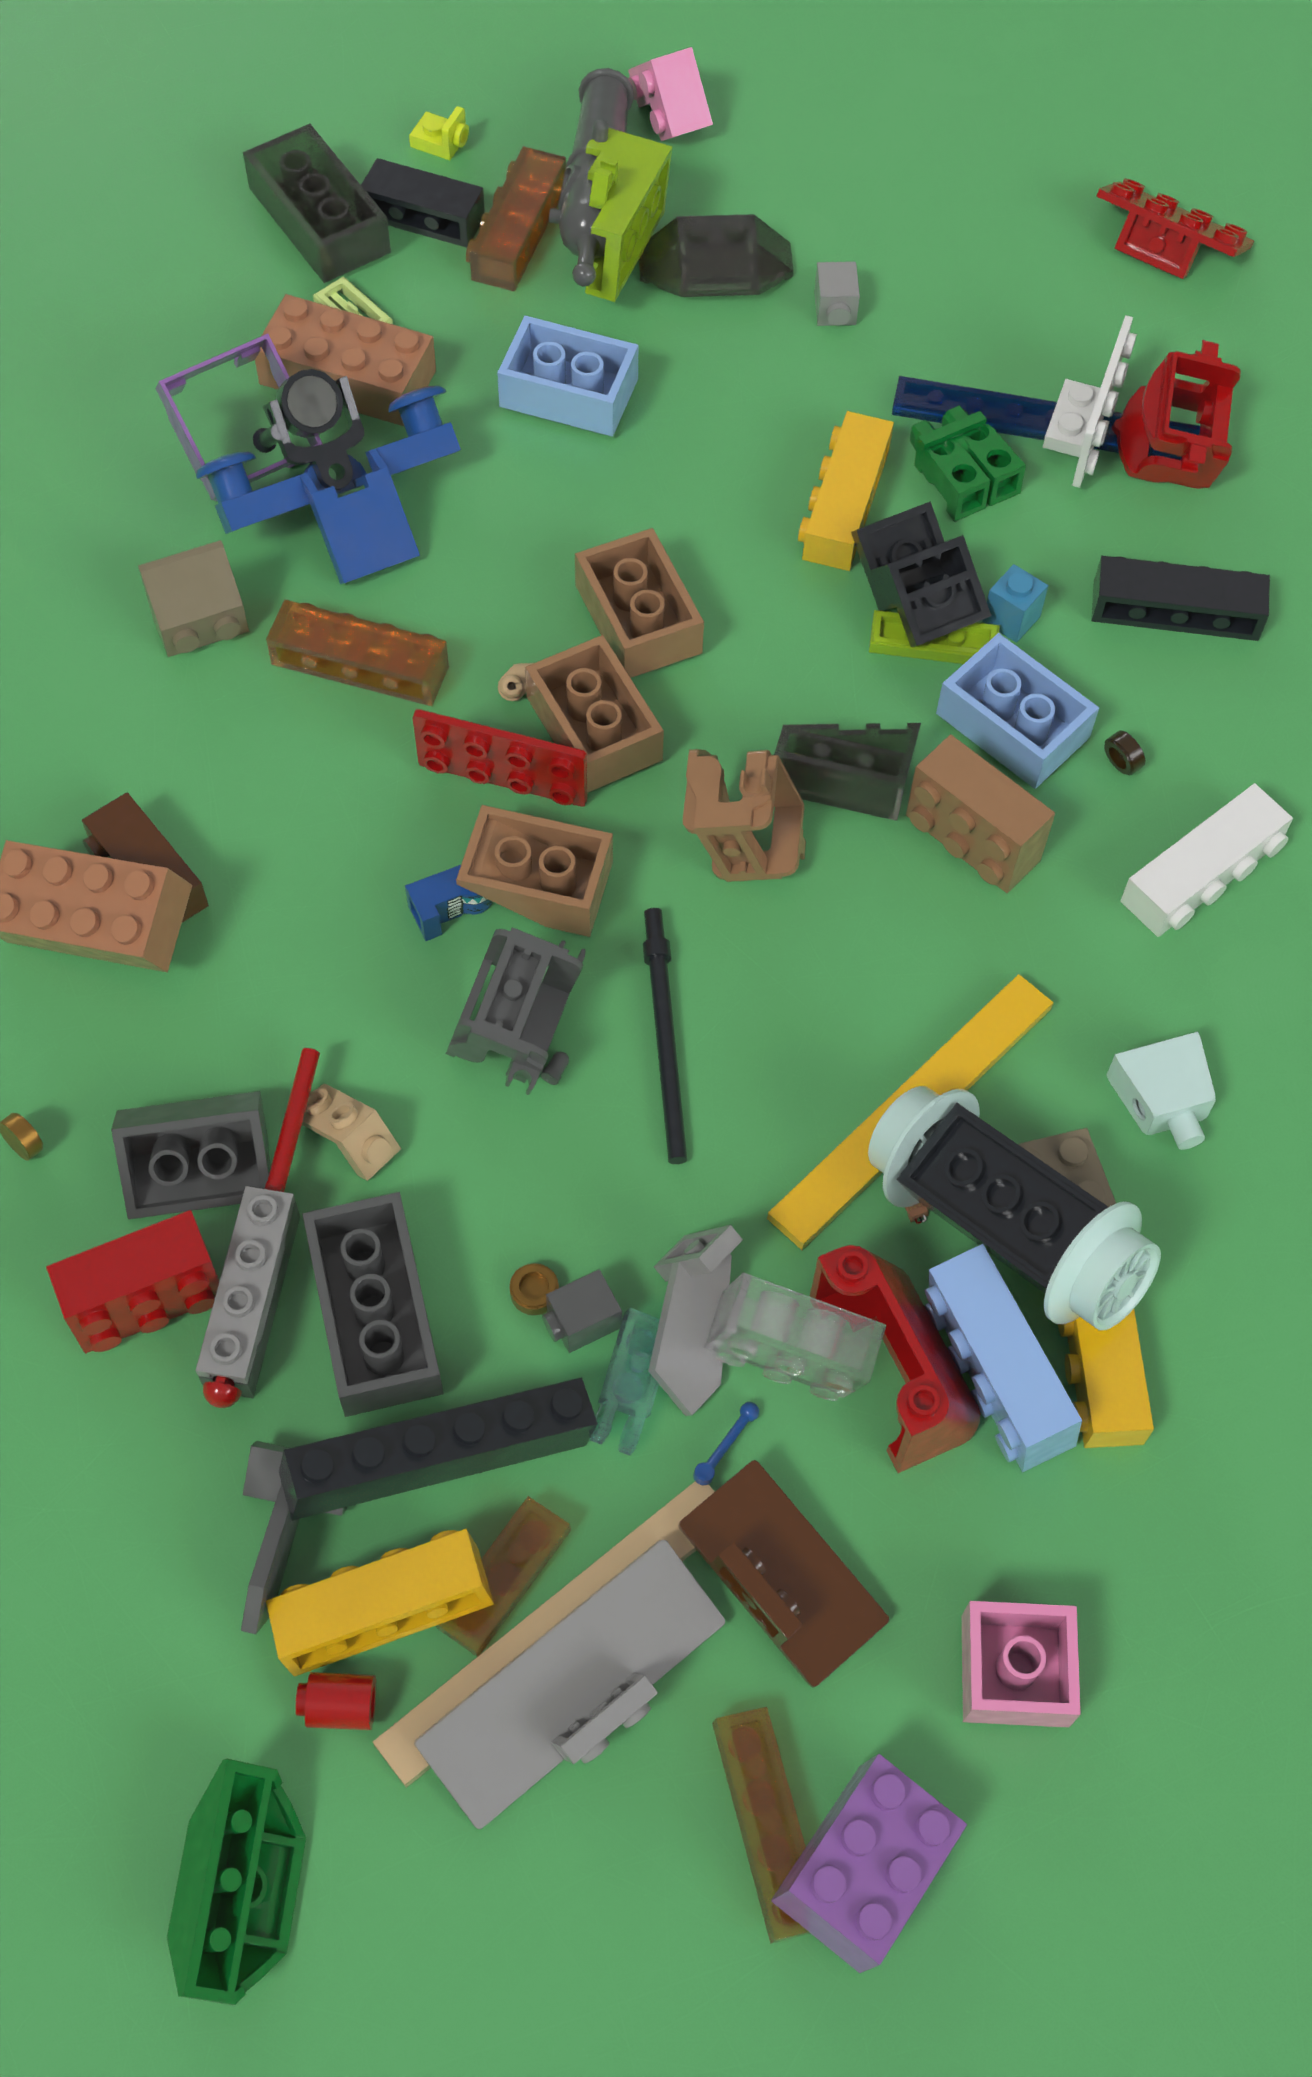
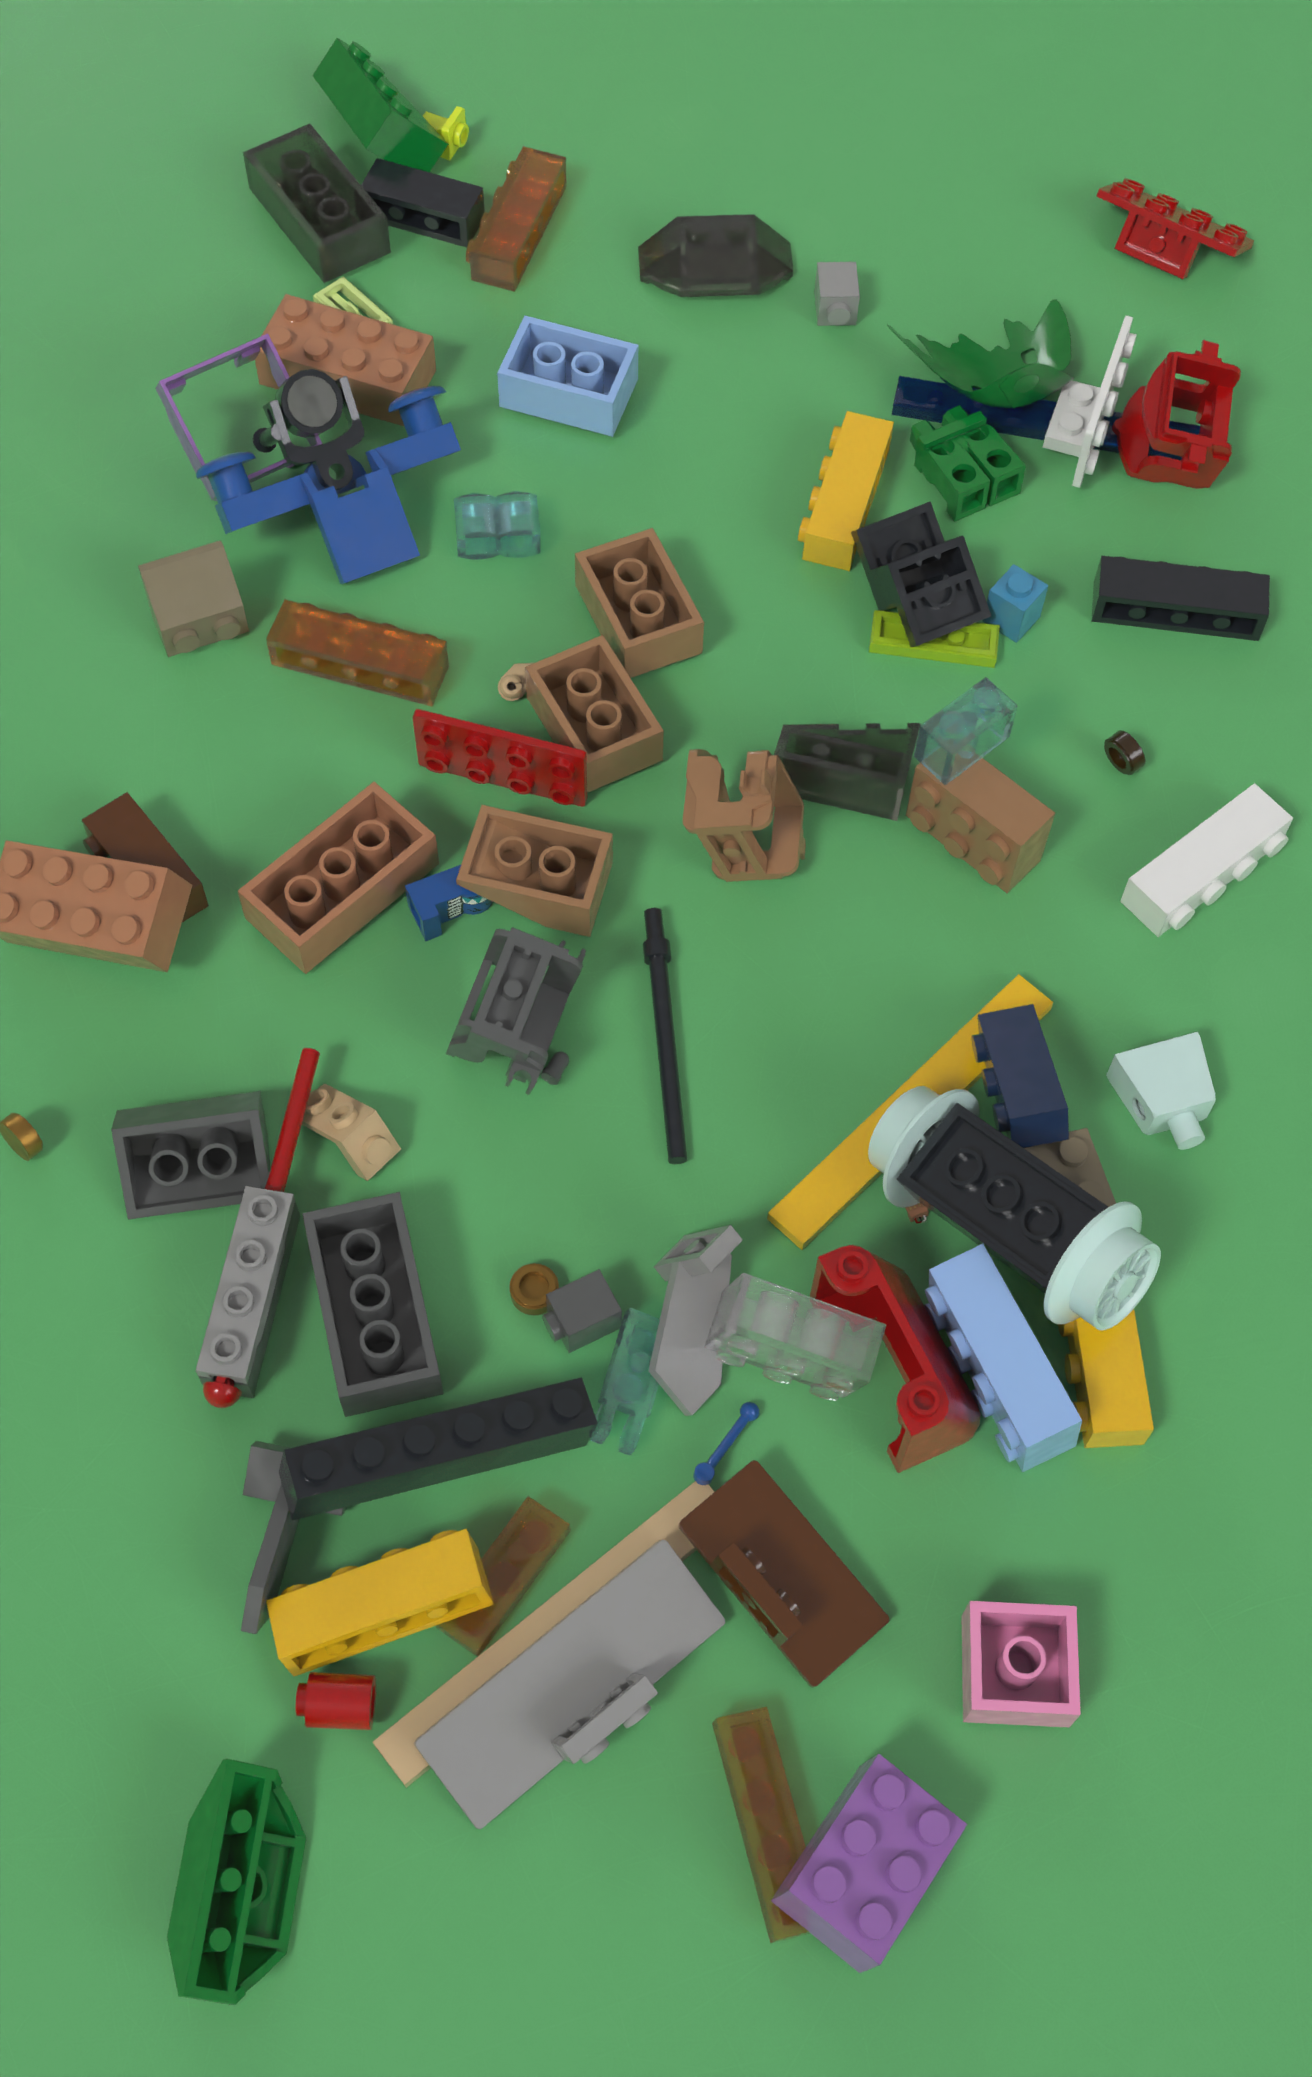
(135, 1283): red brick -> none
(339, 877): none -> nougat brick
(376, 109): none -> green wedge
(497, 525): none -> clear light blue brick
(610, 187): piece -> none
(673, 91): bright pink brick -> none
(965, 730): none -> clear light blue brick
(1001, 372): none -> green piece
(1016, 710): light blue brick -> none
(1021, 1077): none -> dark blue brick

